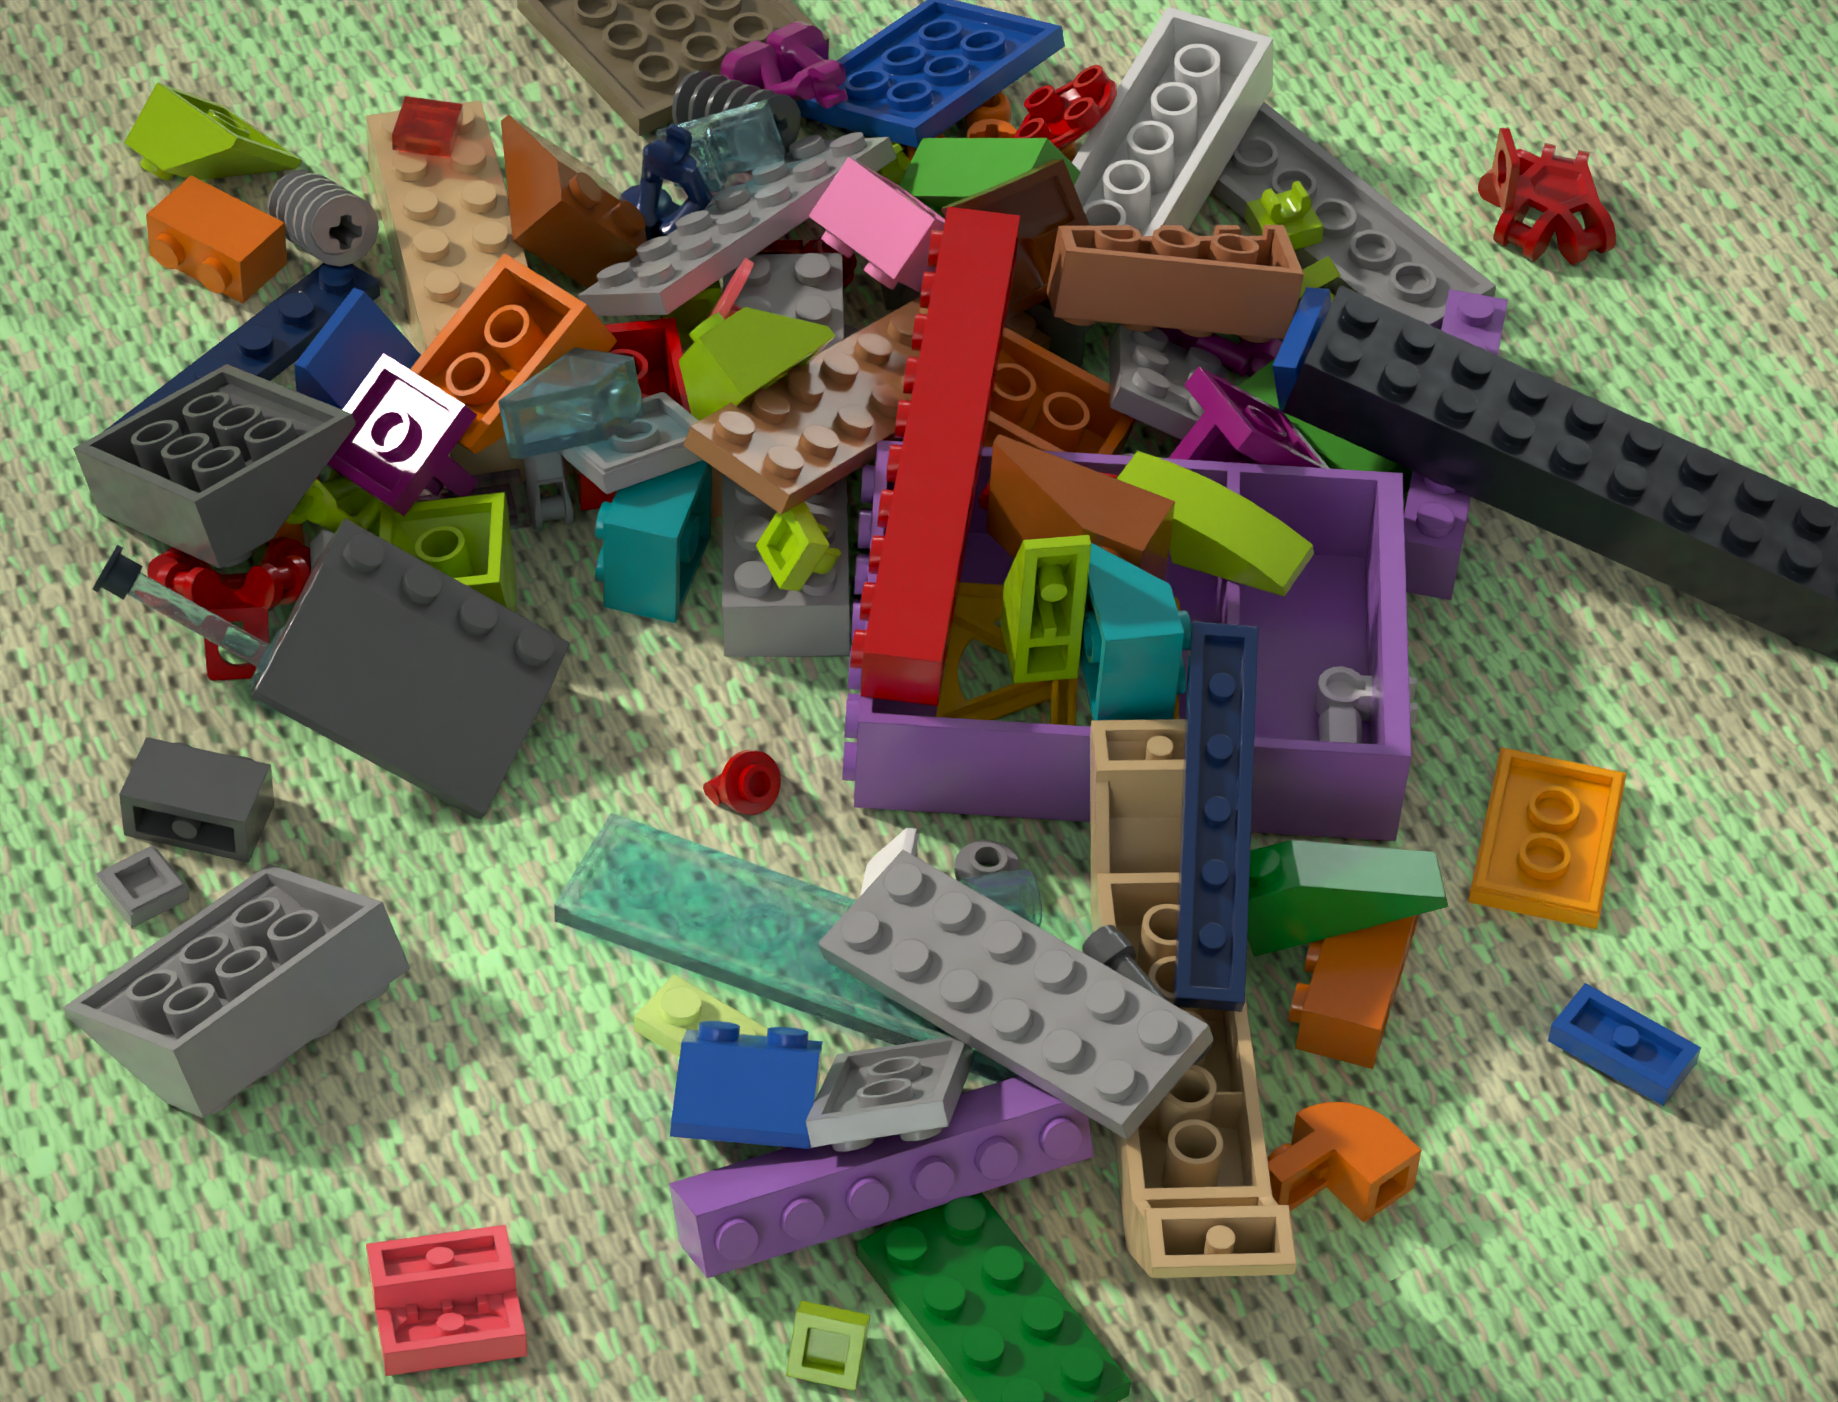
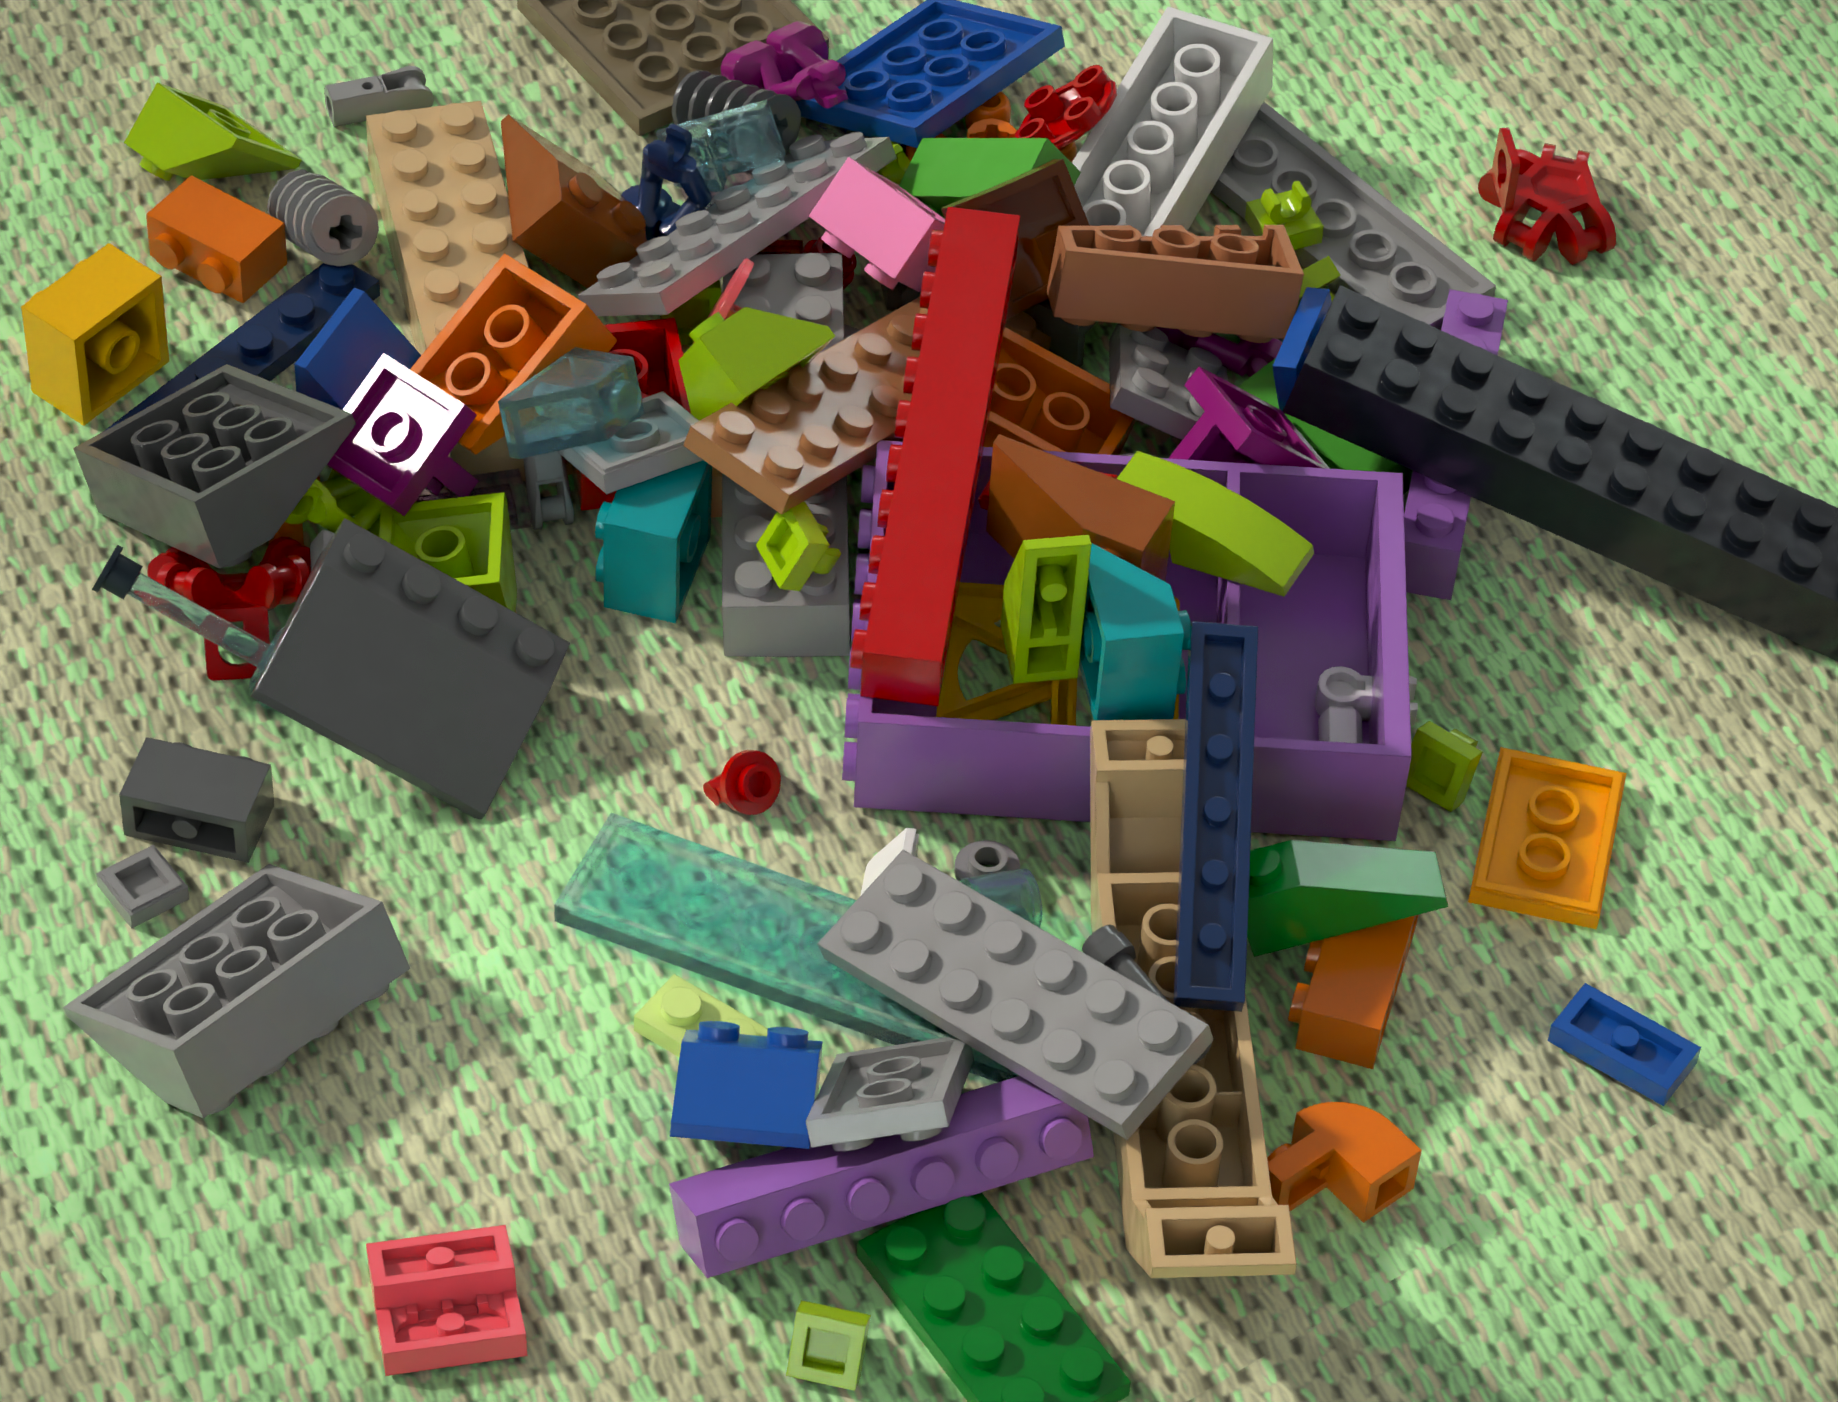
(95, 333): none -> yellow brick
(389, 92): none -> light grey bar
(427, 126): clear red tile -> none
(1442, 764): none -> lime tile

